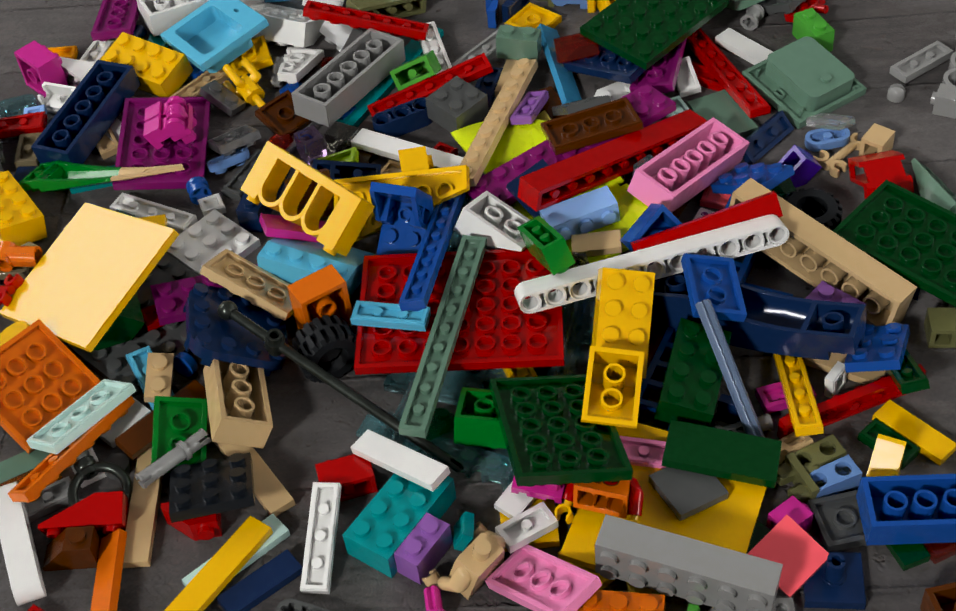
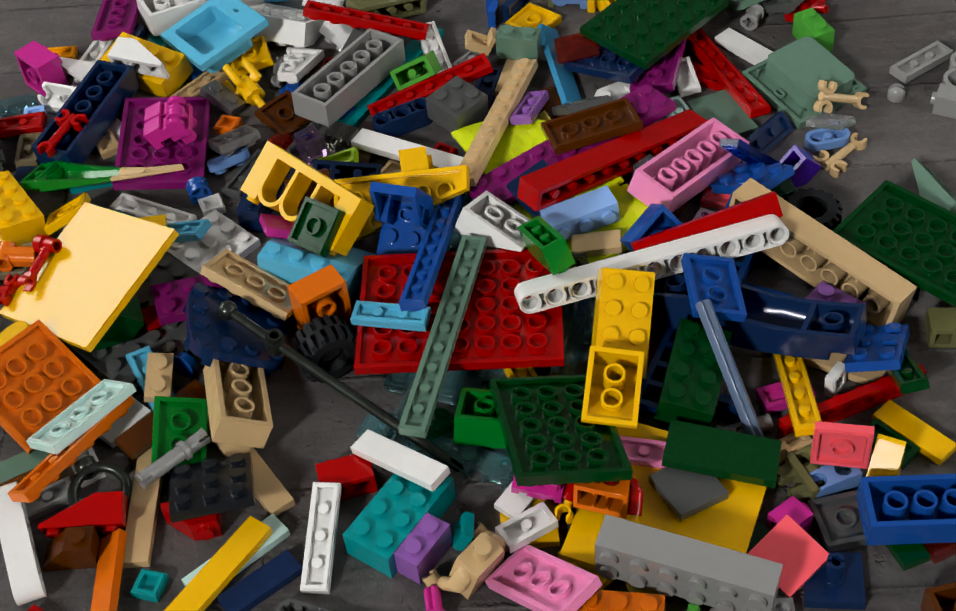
(44, 246): none -> red brick
(64, 214): none -> yellow tile
(65, 124): none -> red bar
(131, 52): none -> white slope
(149, 585): none -> teal tile
(190, 230): none -> medium azure tile
(227, 123): none -> orange tile
(316, 226): none -> dark green tile
(479, 42): none -> tan bracket
(745, 152): none -> clear blue tile
(827, 96): none -> tan bar
(841, 444): none -> coral tile
(877, 140): tan brick -> none
(877, 169): red piece -> none

